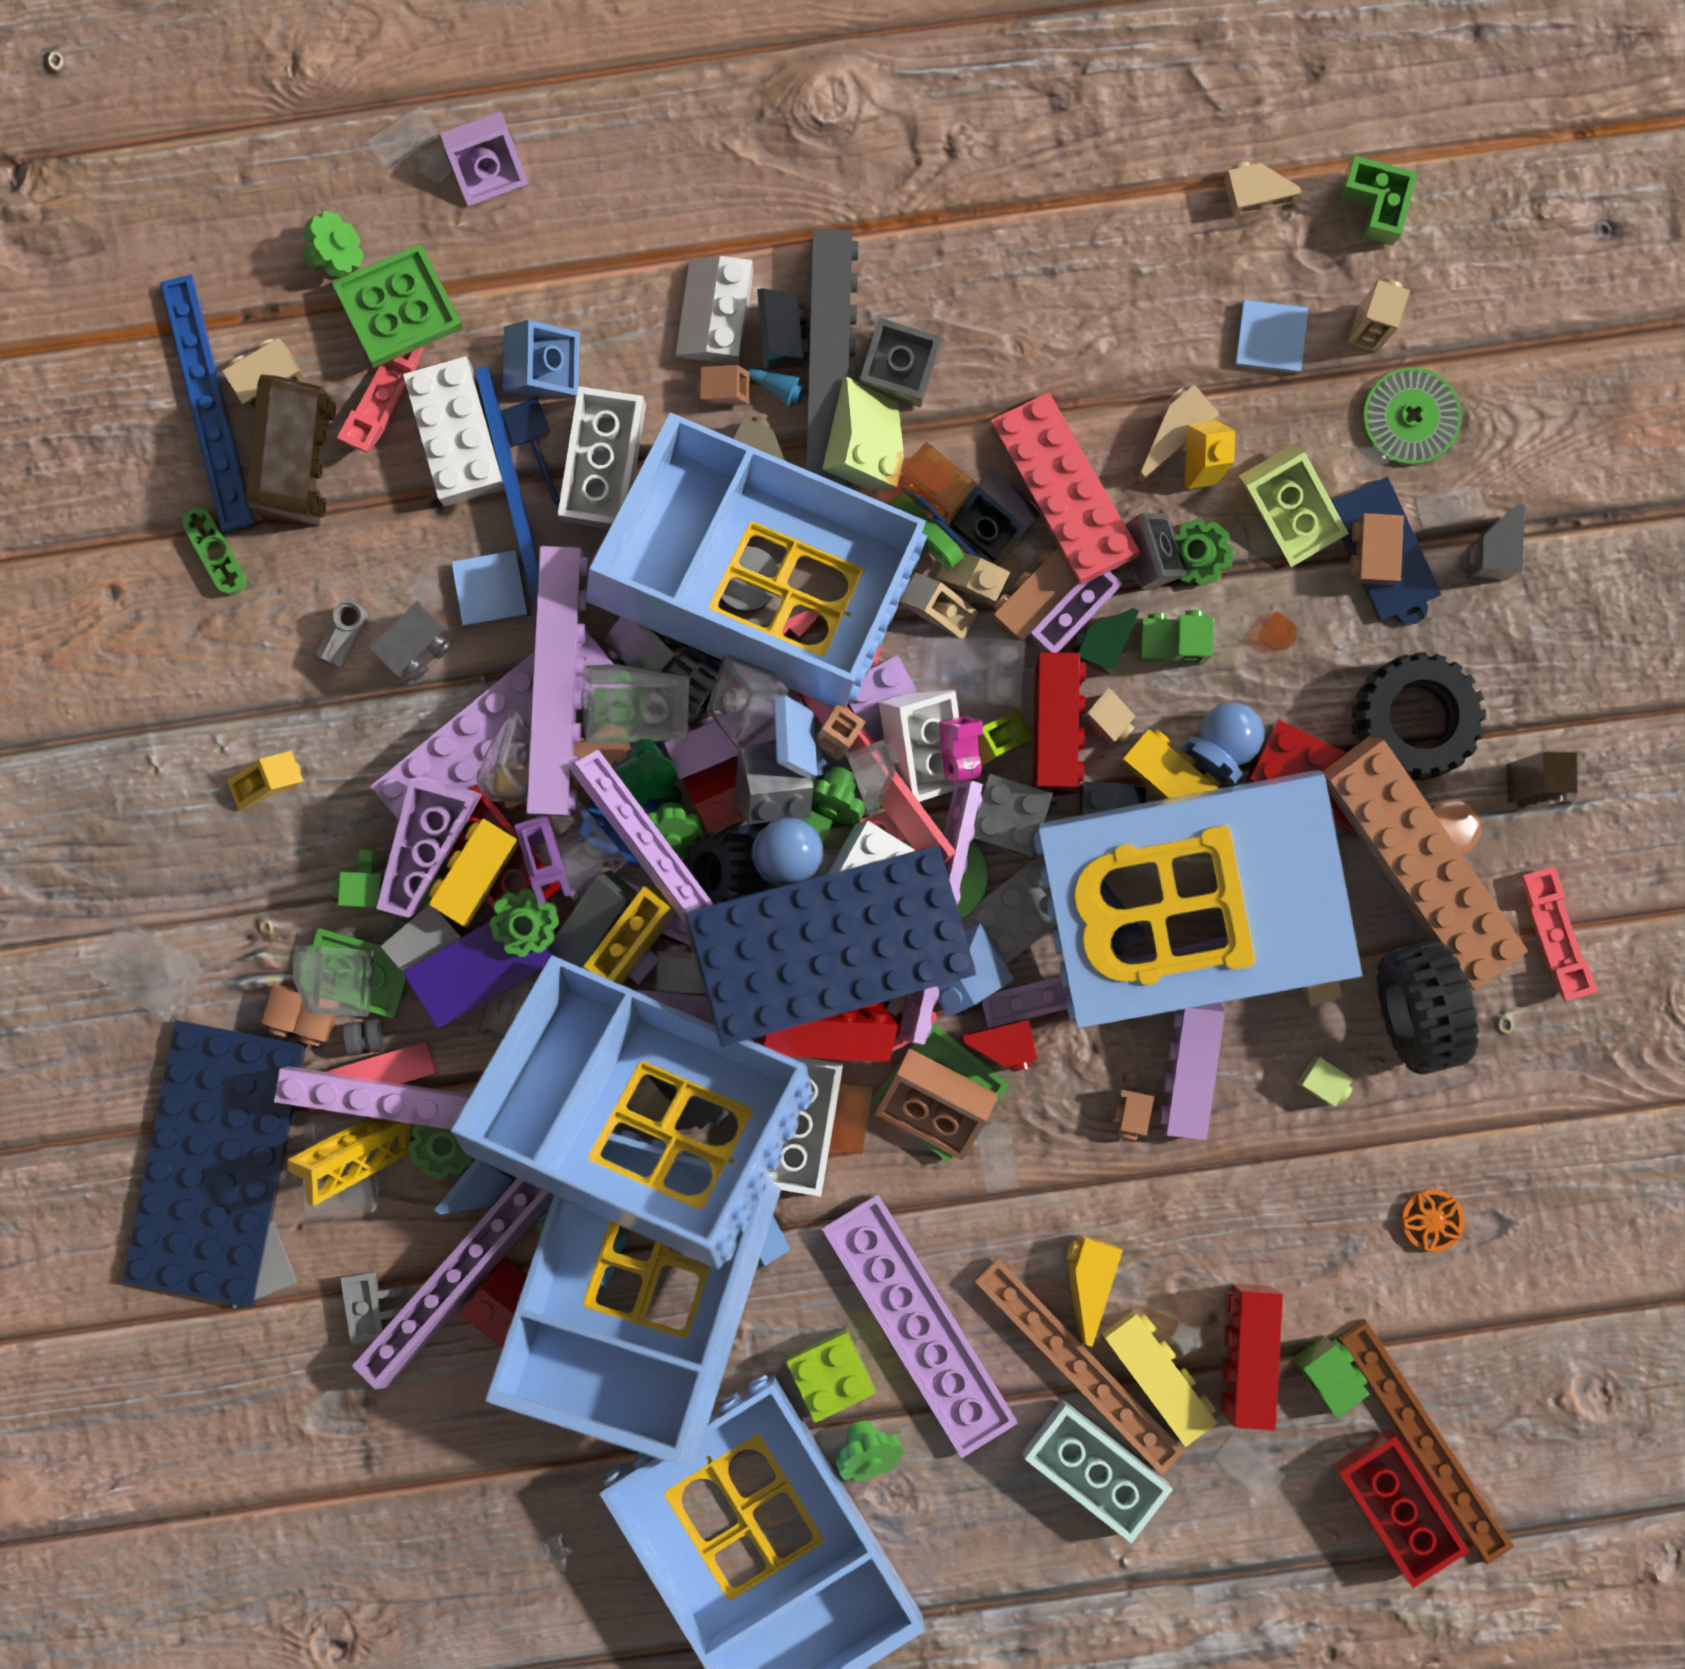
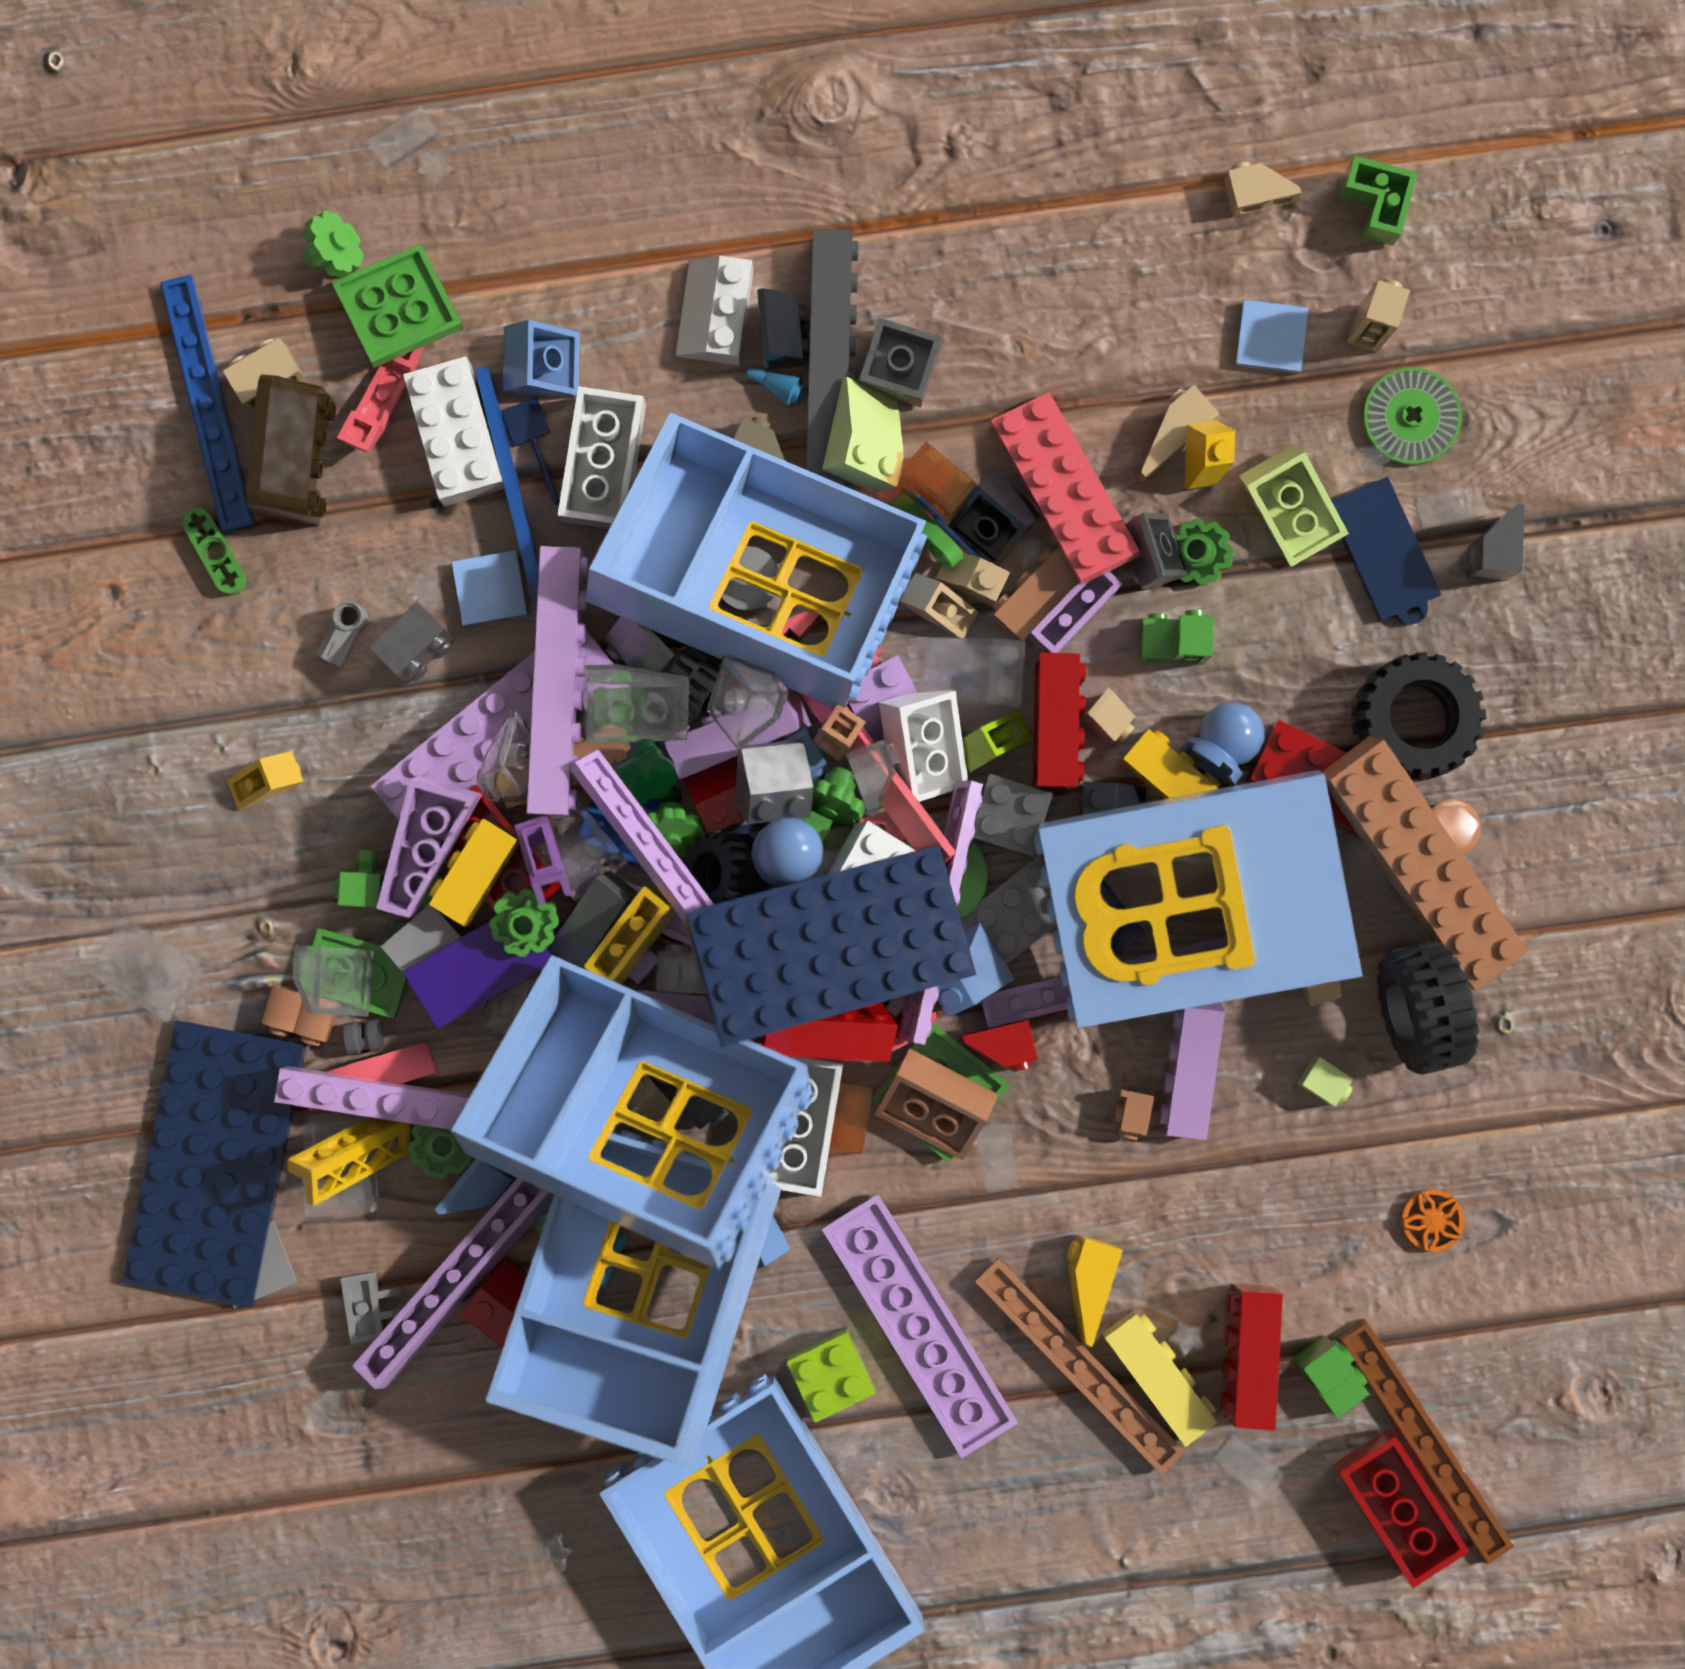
(484, 158): lavender slope -> none
(724, 385): nougat brick -> none
(795, 736): light blue tile -> none
(868, 1452): bright green plant -> none
(960, 748): dark pink leg -> none
(1096, 1471): light aqua brick -> none
(1105, 641): dark green slope -> none
(1278, 632): clear orange tile -> none
(1377, 549): nougat brick -> none
(1543, 779): dark brown wedge -> none
(1556, 934): coral slope -> none

